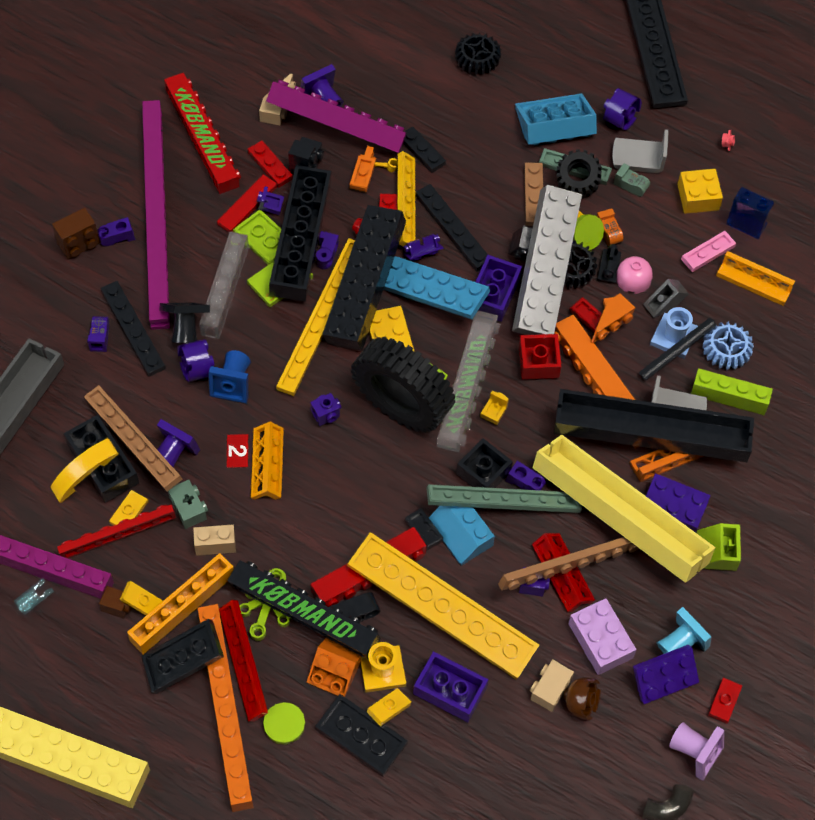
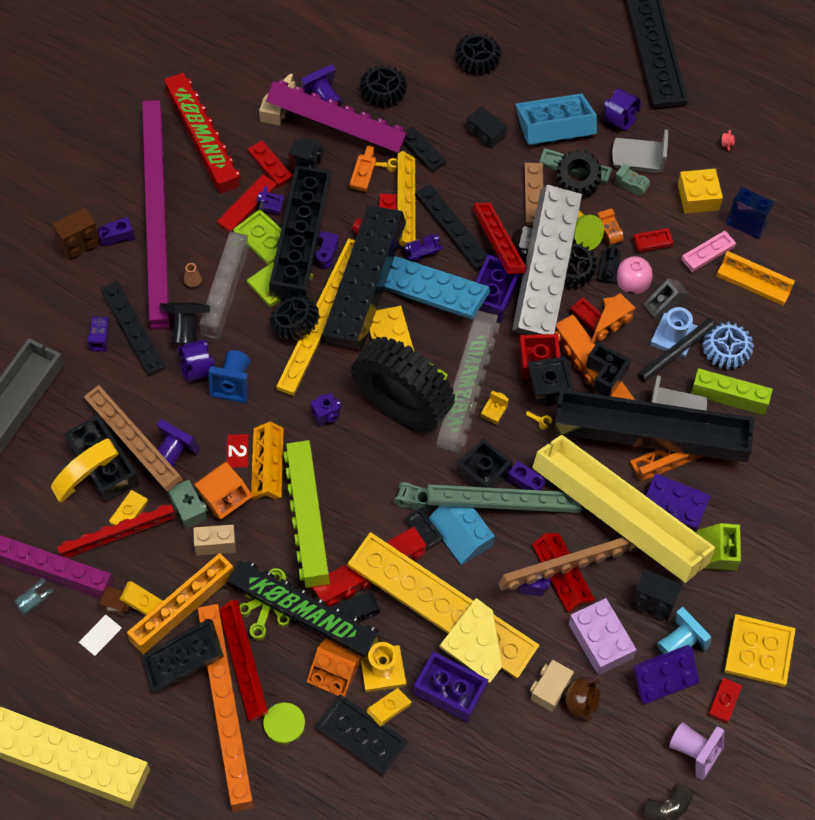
(100, 635): none -> white sticker
(192, 276): none -> nougat cone
(222, 490): none -> orange slope
(294, 317): none -> black gear
(307, 512): none -> lime brick
(383, 86): none -> black gear
(410, 495): none -> sand green piece
(475, 641): none -> light yellow plate
(486, 127): none -> black brick
(499, 238): none -> red plate
(542, 425): none -> yellow hand
(548, 378): none -> black plant
(610, 368): none -> black brick
(653, 240): none -> red plate
(655, 595): none -> black brick
(760, 650): none -> yellow plate

